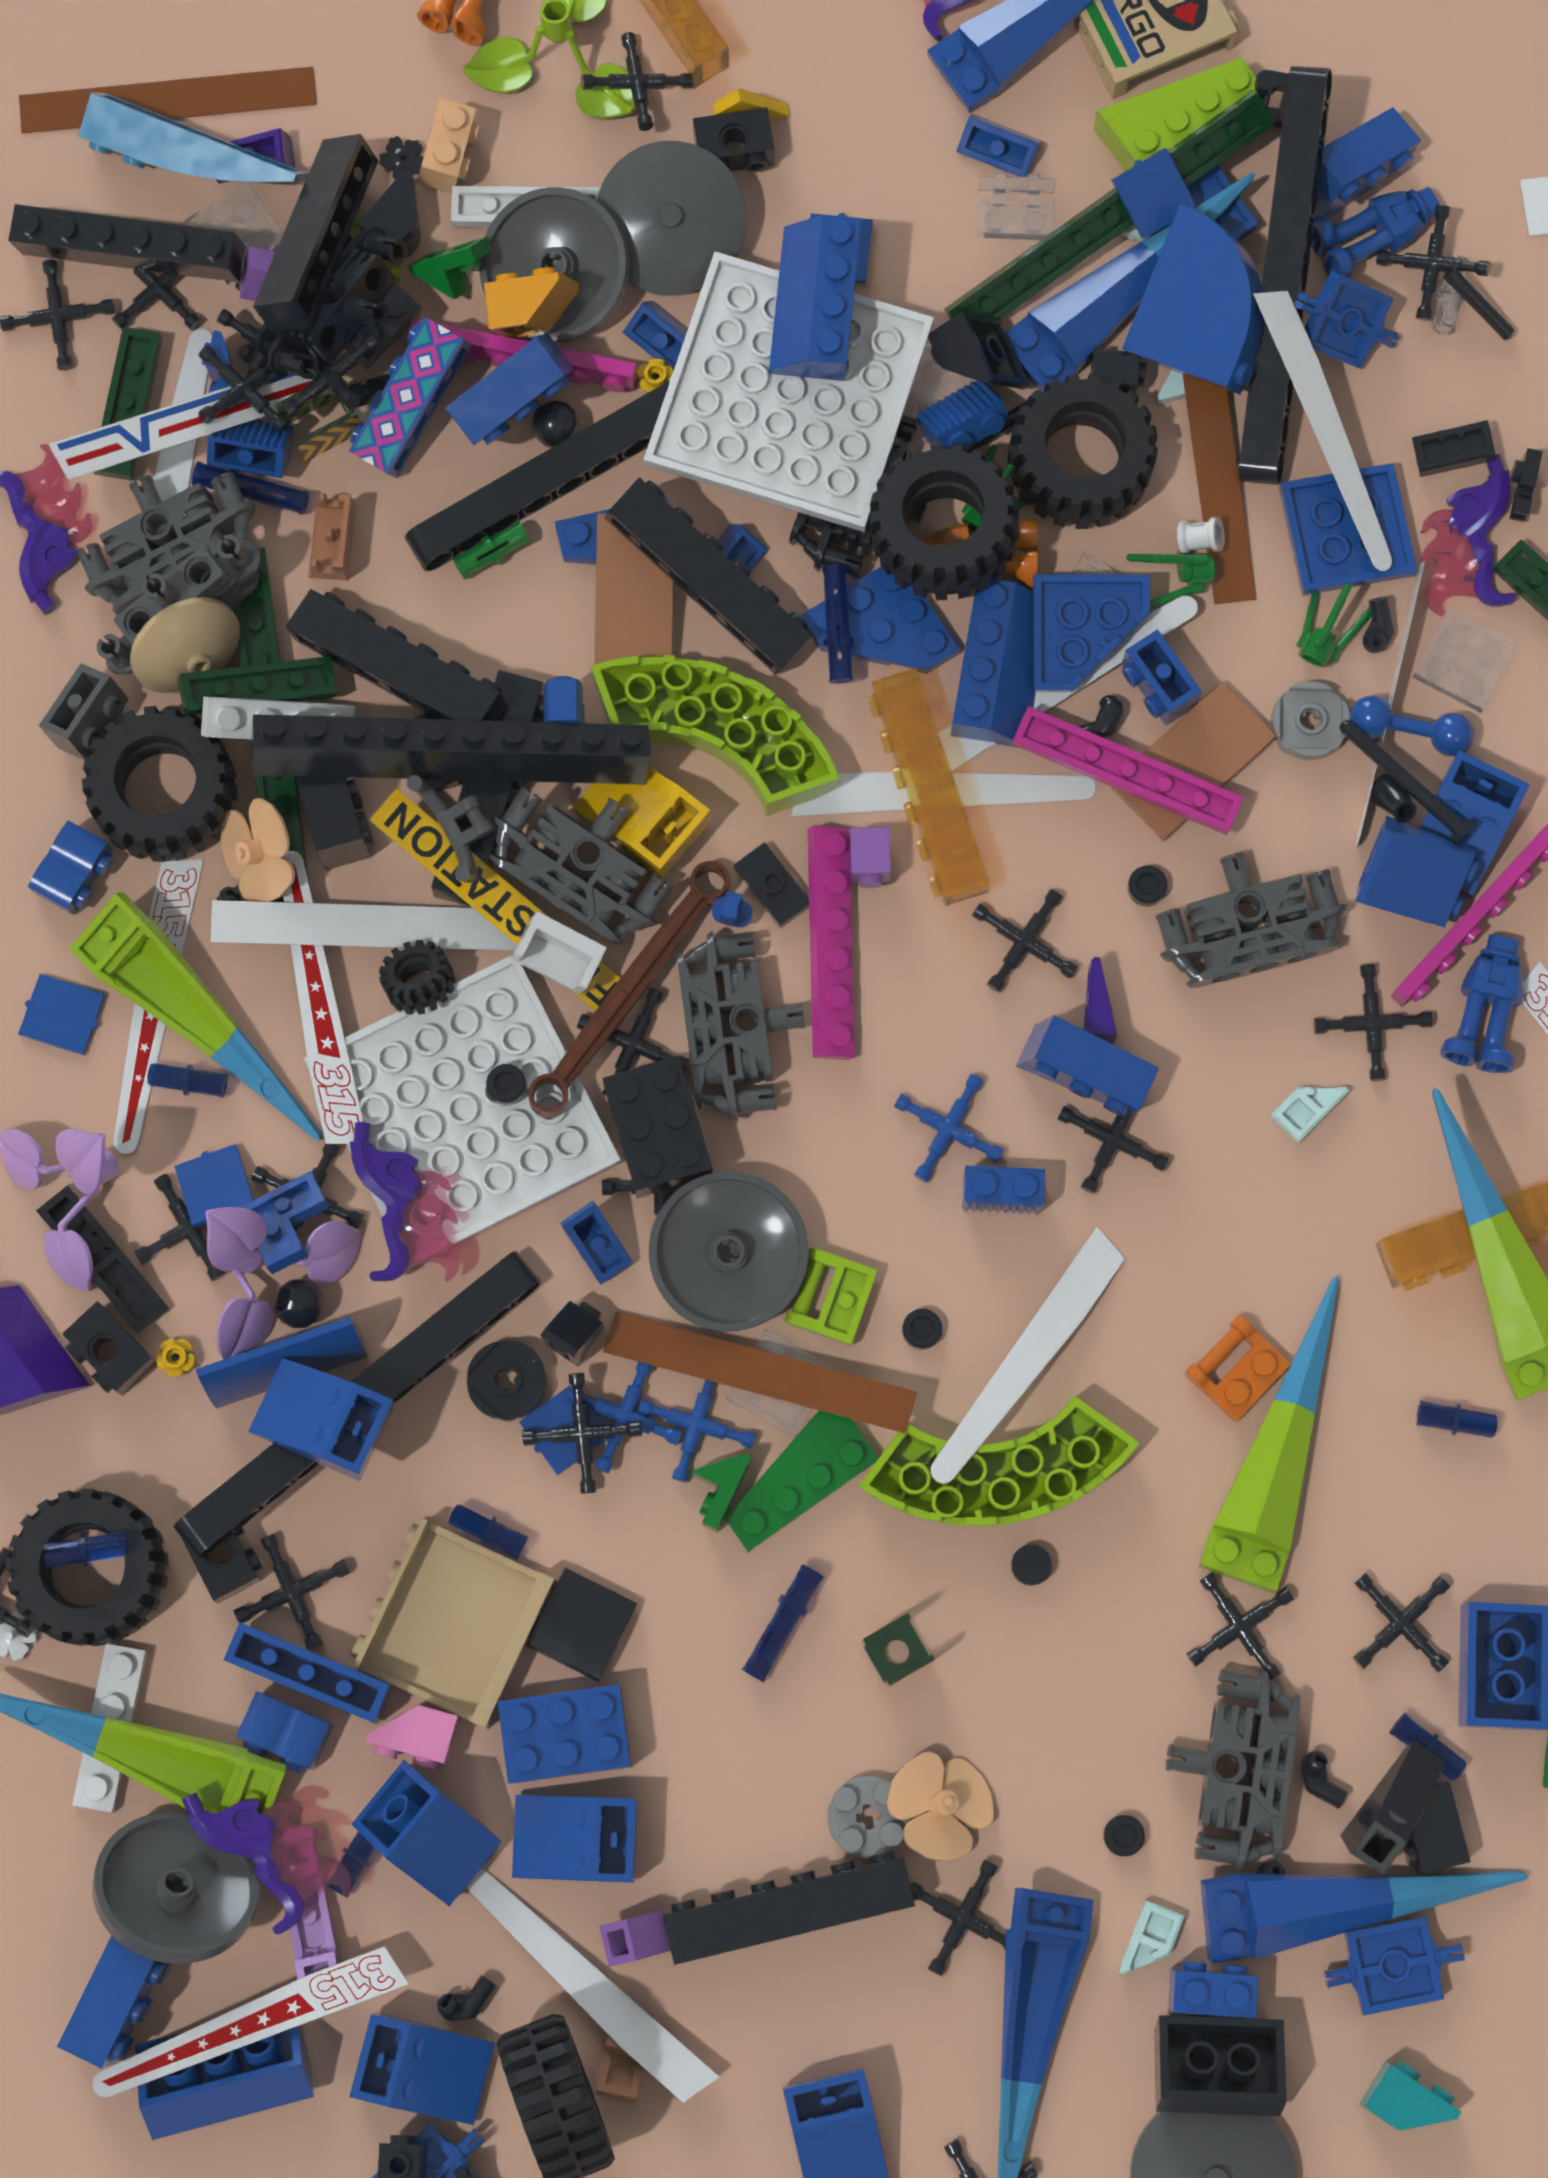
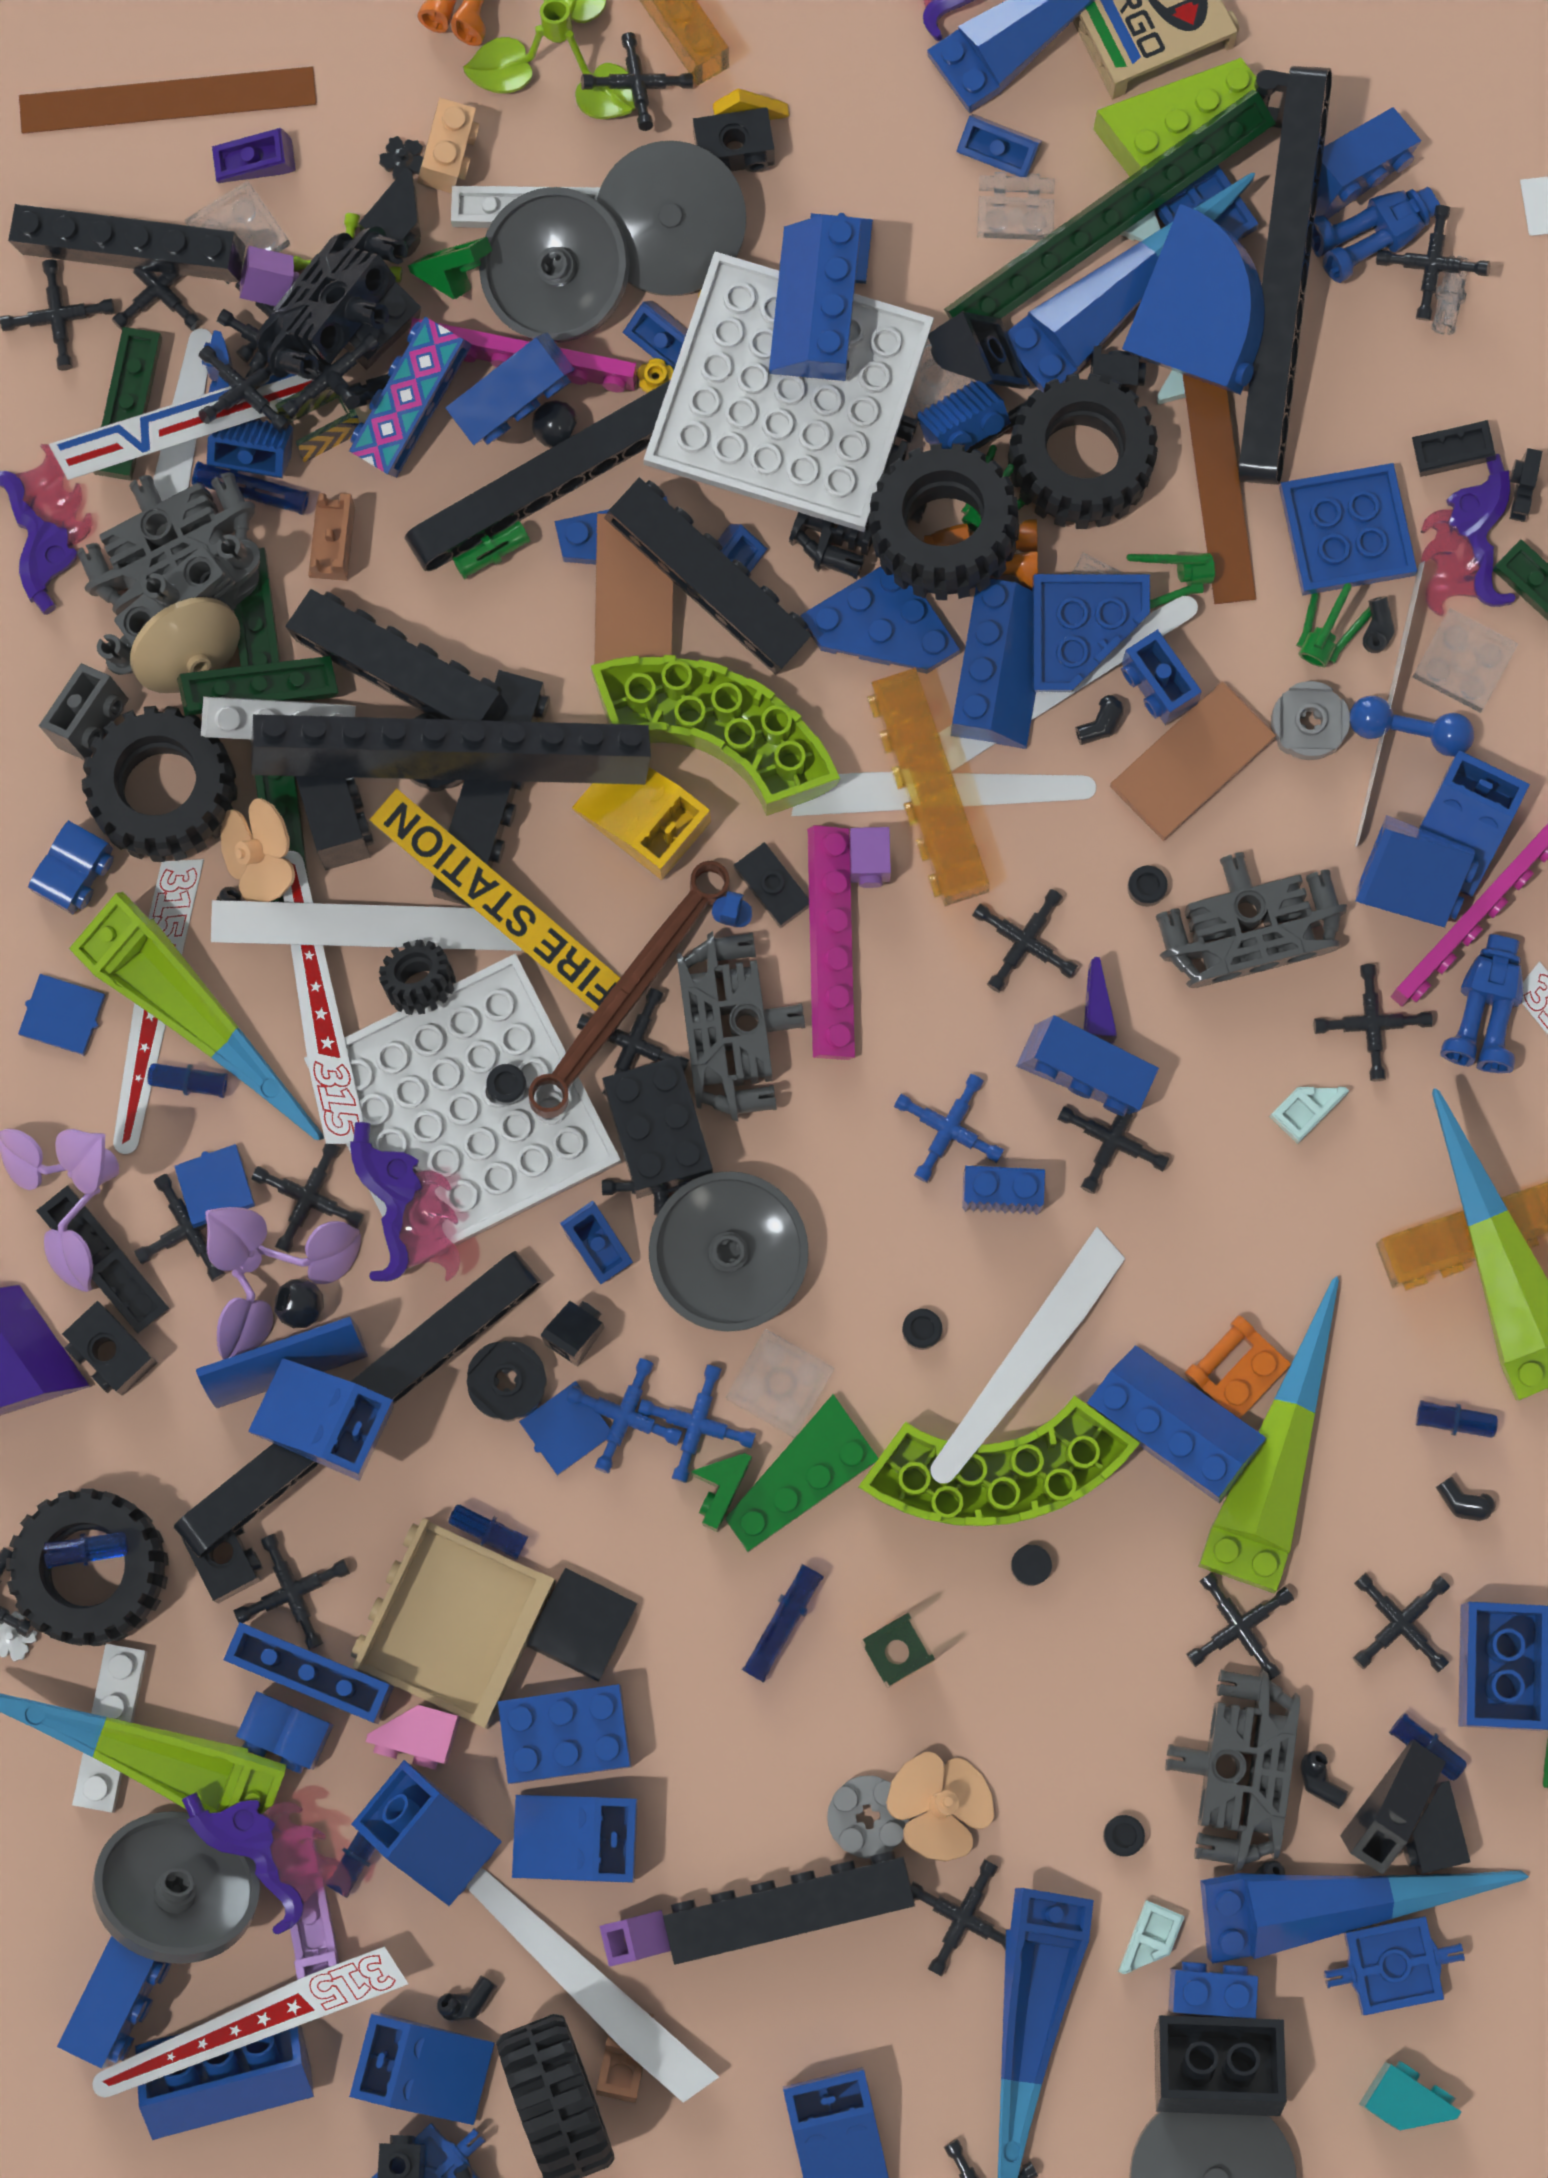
(168, 144): dark azure slope -> none
(186, 1357): yellow plate -> none
(282, 1211): blue plate -> none
(316, 234): black brick -> none
(449, 822): dark grey piece -> none
(528, 303): light orange slope -> none
(558, 953): white panel -> none
(563, 700): blue brick -> none
(564, 885): dark grey piece -> none
(582, 1433): black piece -> none
(760, 1372): dark orange sticker -> none
(839, 669): clear blue pin -> none
(843, 1302): lime plate -> none
(1127, 770): dark pink plate -> none
(1152, 192): blue piece -> none
(1177, 1423): none -> blue slope
(1200, 535): white bush -> none
(1323, 416): white sticker -> none
(1347, 319): blue plate -> none
(1393, 798): black cone -> none
(1460, 829): black bar -> none
(1464, 1505): none -> black arm
(1478, 303): black piece -> none

